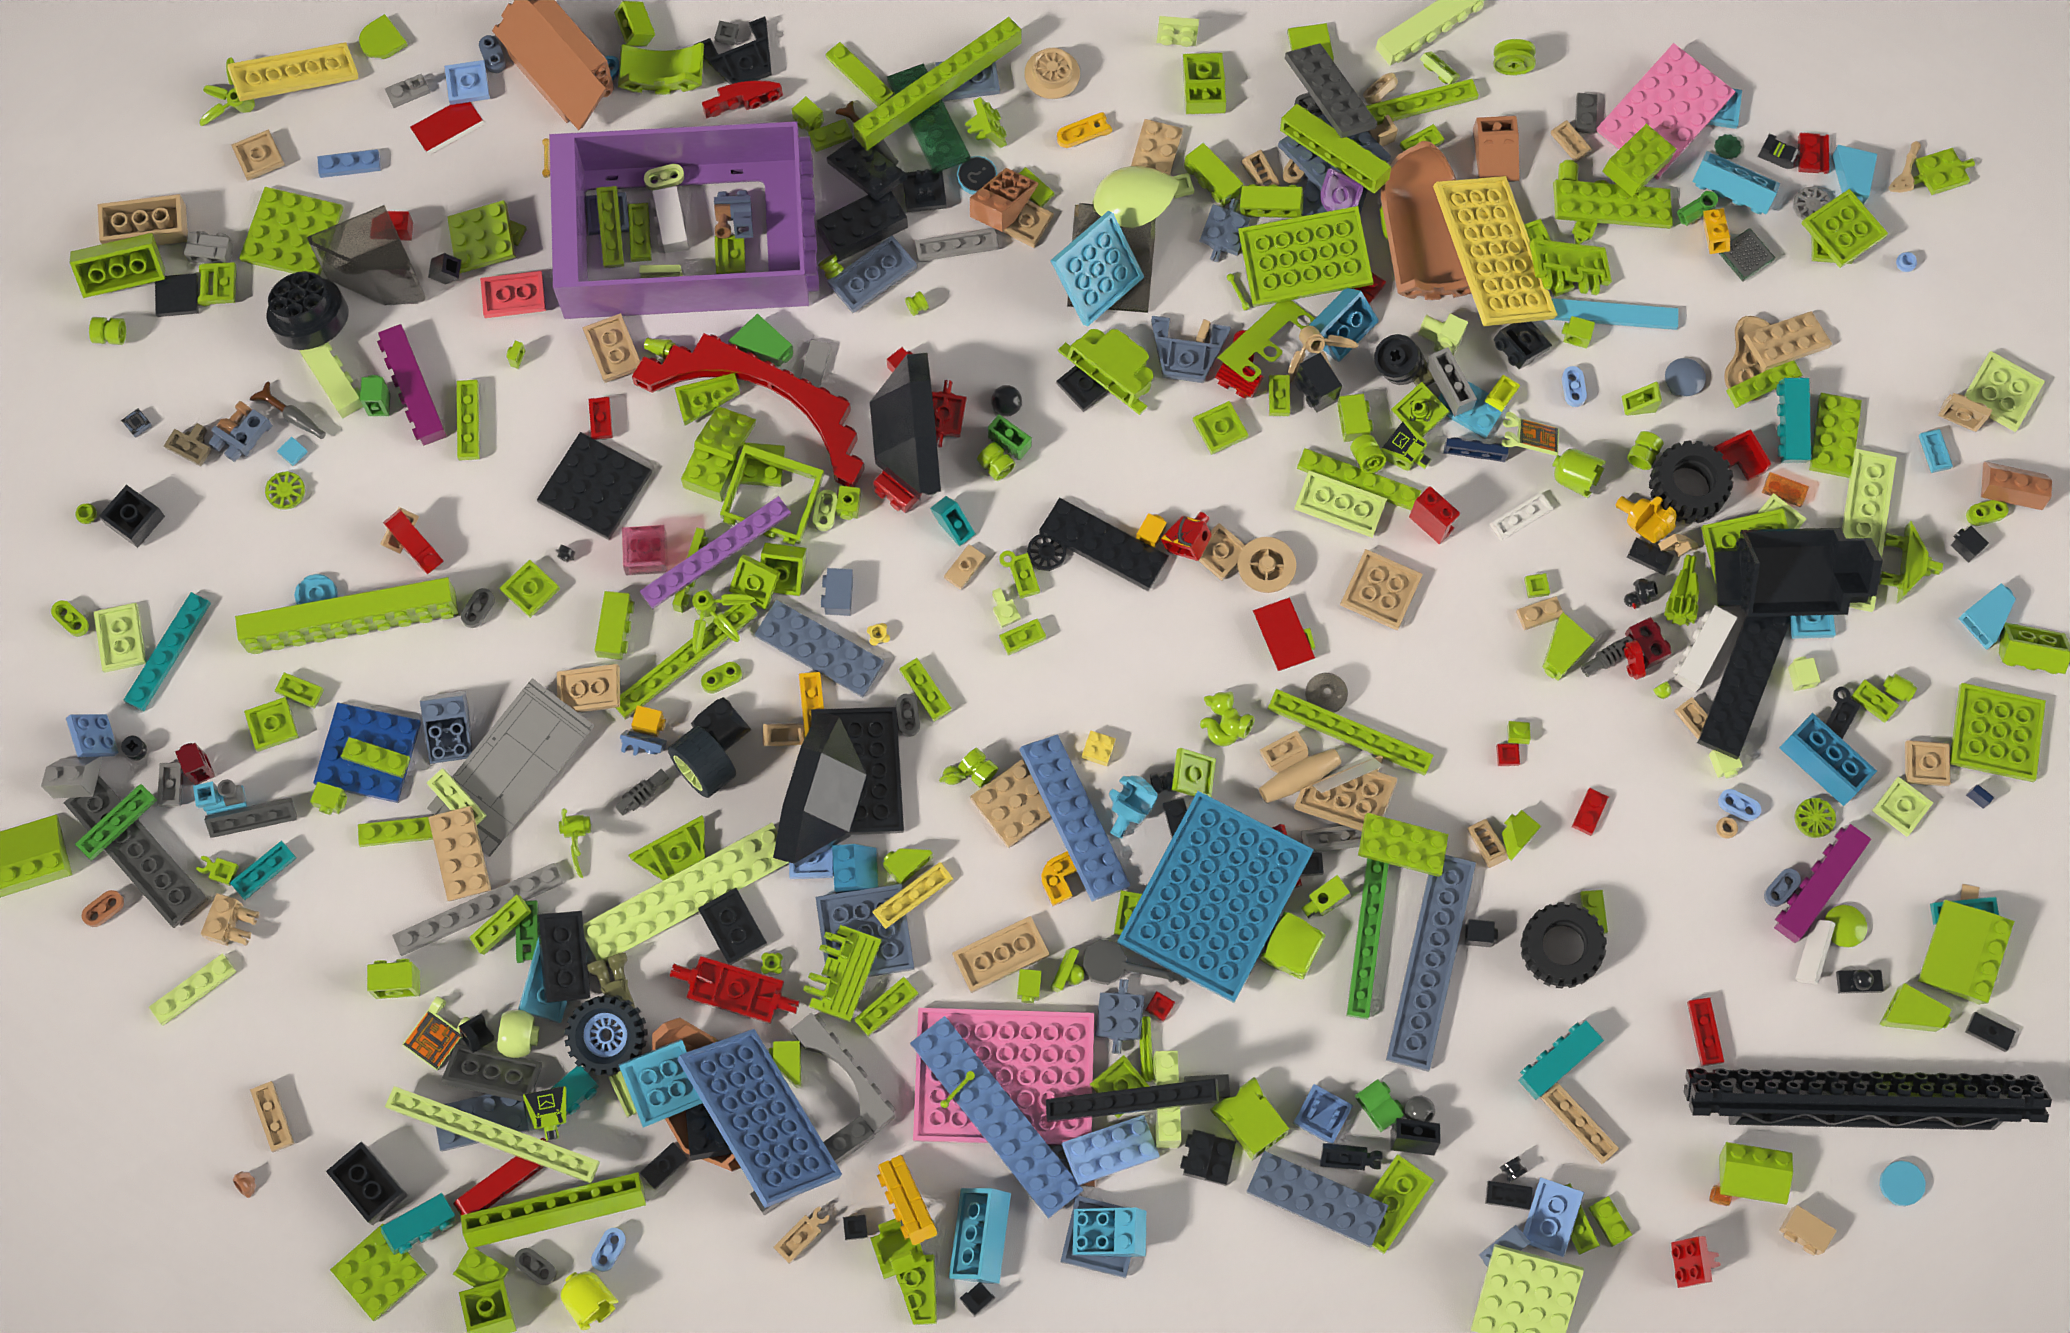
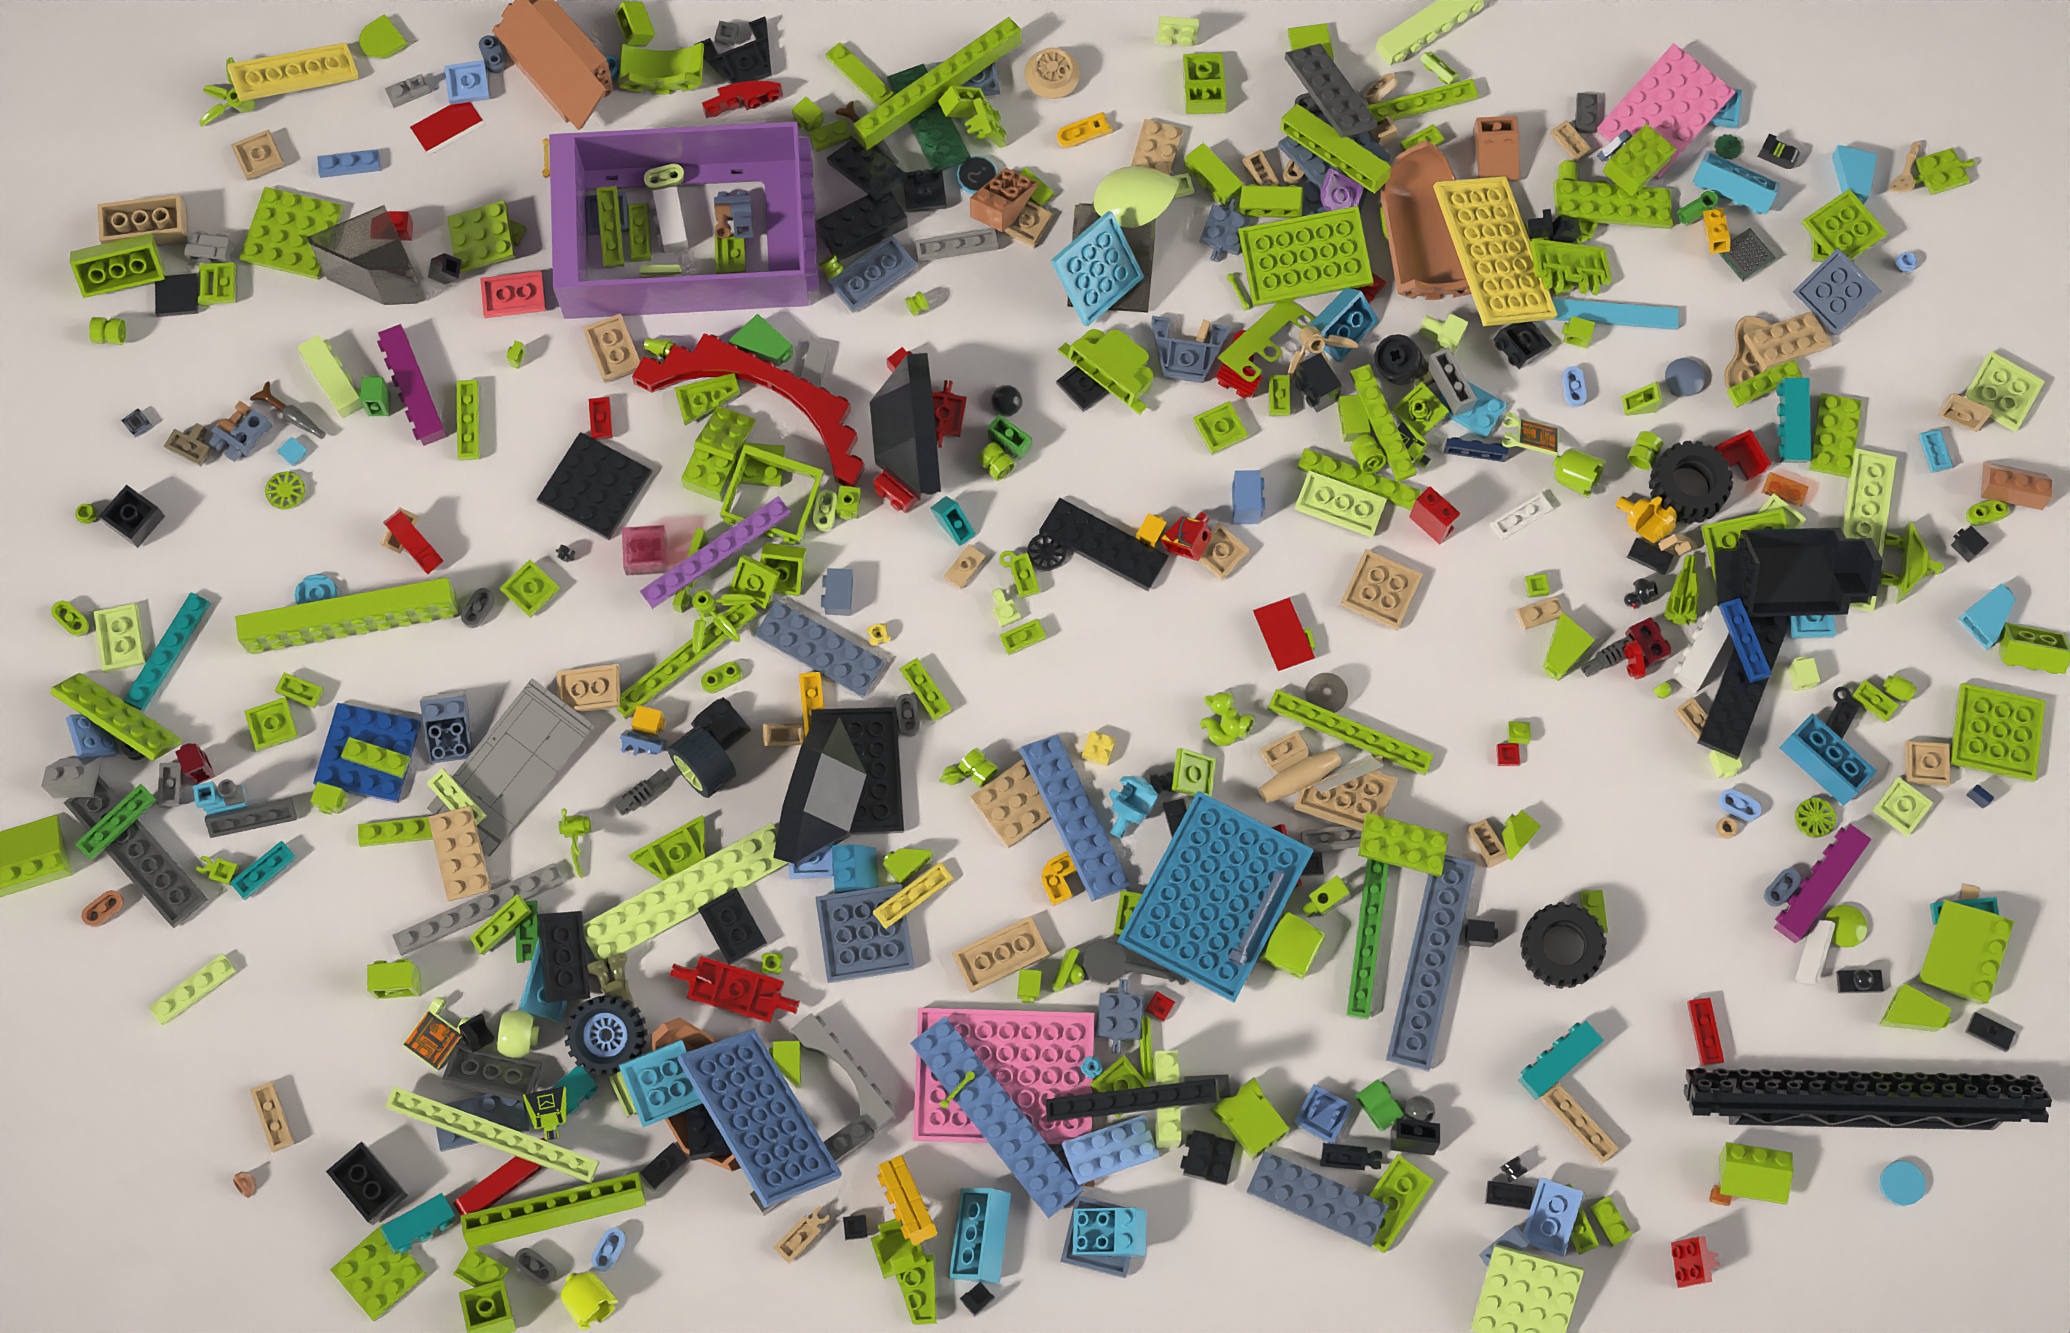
(116, 716): none -> lime plate
(222, 920): tan brick -> none
(306, 310): black wheel -> none
(614, 625): lime brick -> none
(846, 973): lime hinge -> none
(886, 1006): lime plate -> none
(959, 101): none -> lime brick
(1091, 1073): none -> medium azure plate
(1238, 955): none -> sand blue piece
(1247, 497): none -> medium blue brick
(1267, 564): tan wheel -> none
(1383, 423): none -> lime plate
(1502, 393): neon yellow tile -> none
(1514, 57): lime wheel -> none
(1541, 226): none -> black panel
(1566, 229): none -> black brick
(1590, 811): red plate -> none
(1614, 145): none -> sand blue plate
(1745, 640): none -> blue plate
(1807, 1230): tan brick -> none
(1811, 203): light grey wheel -> none
(1813, 153): red plate -> none
(1837, 291): none -> sand blue plate

